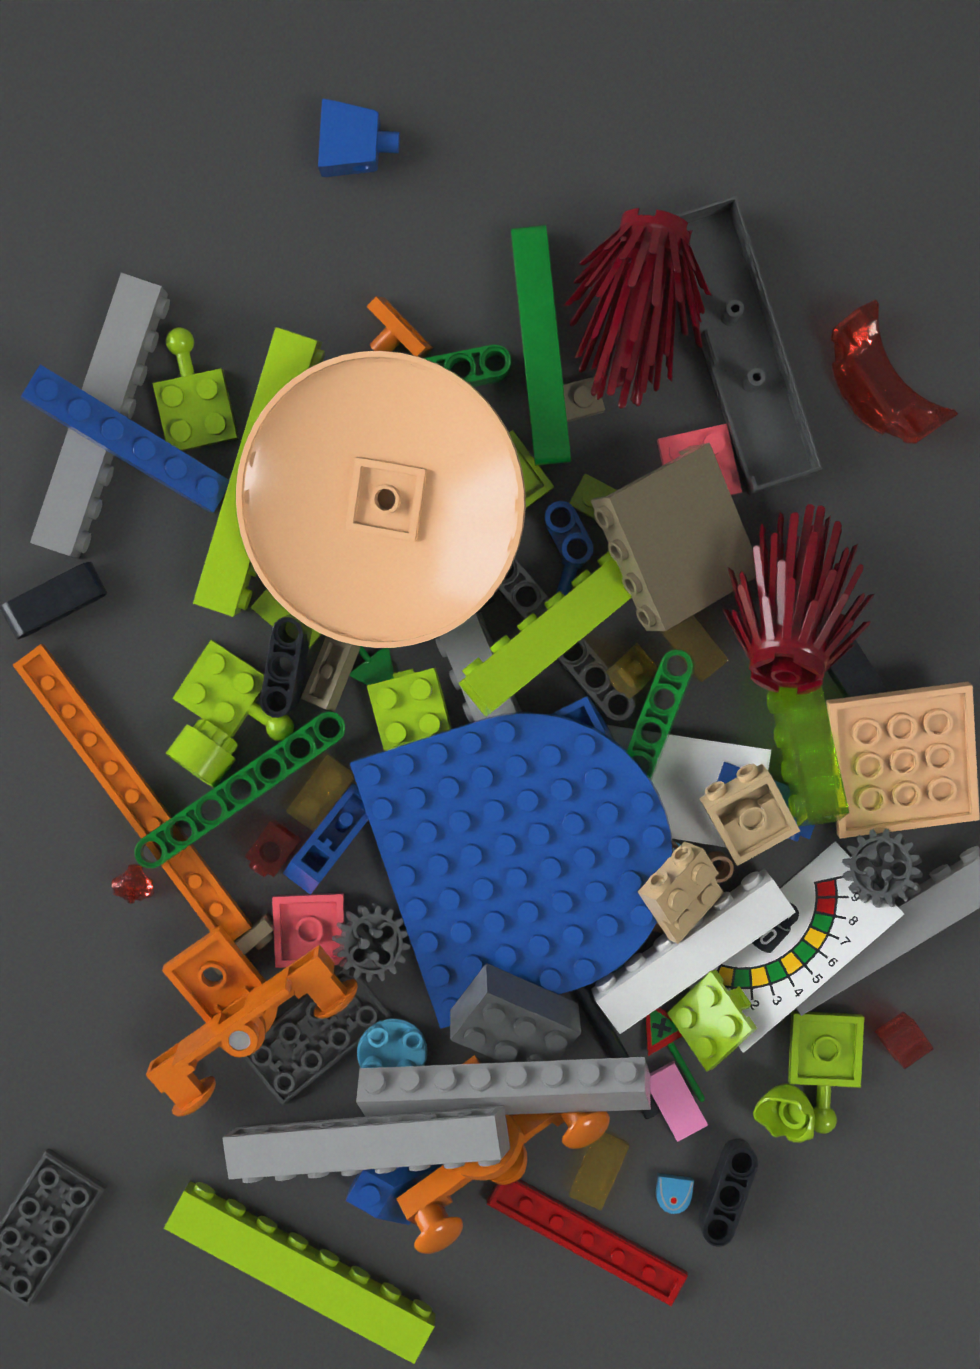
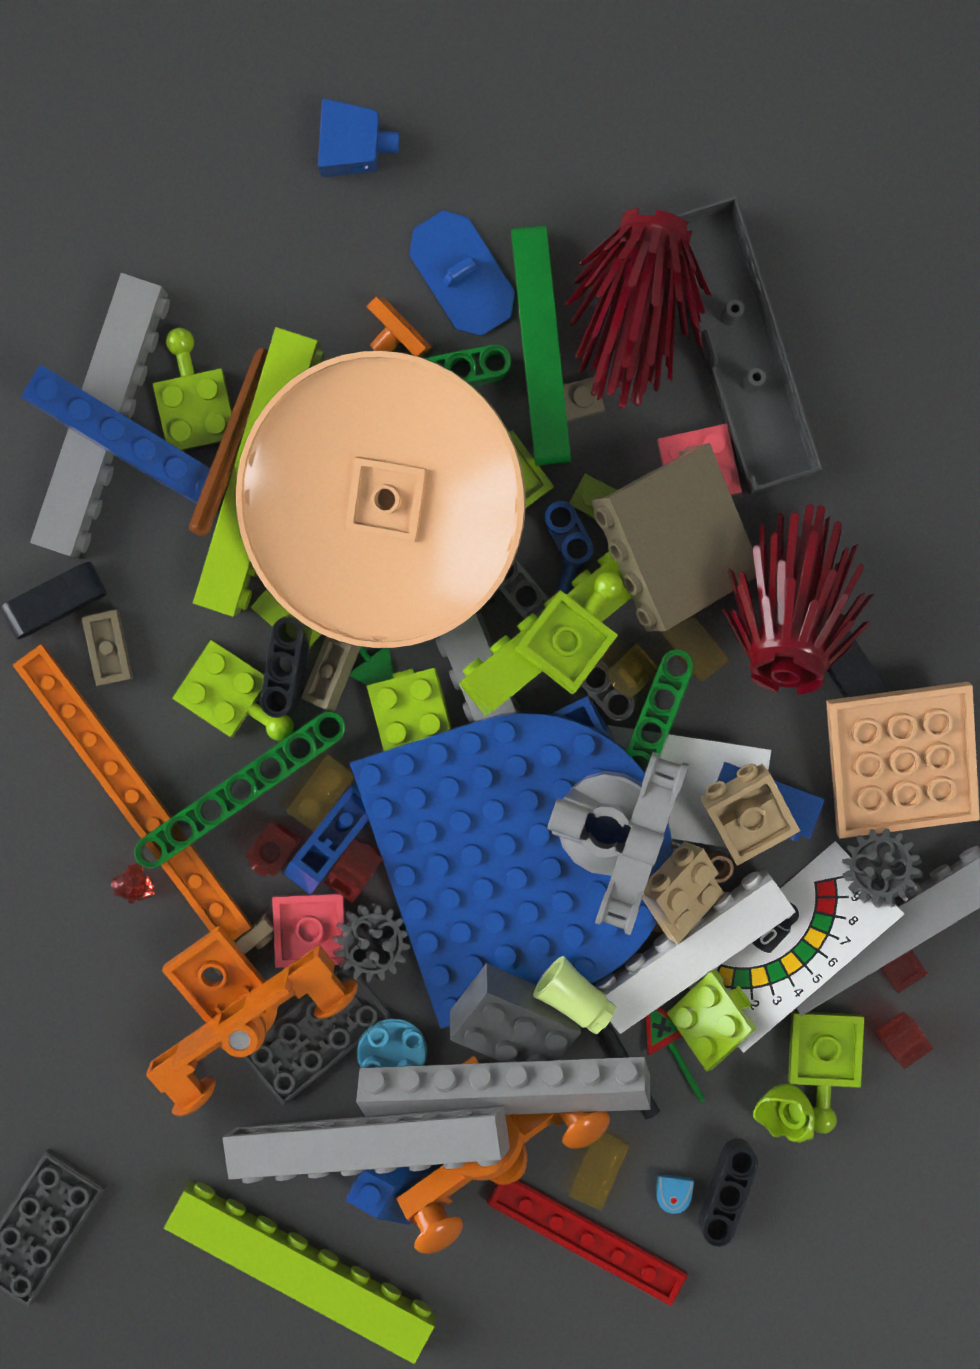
(107, 647): none -> dark tan plate
(204, 751): lime piece -> none
(228, 450): none -> dark orange axle
(353, 870): none -> clear red brick
(462, 273): none -> blue shield
(568, 637): none -> lime plate
(574, 996): none -> yellowish green plant
(636, 804): none -> light grey piece
(676, 1101): bright pink tile -> none
(808, 756): clear neon green brick -> none
(873, 384): clear red windscreen -> none
(904, 971): none -> clear red tile

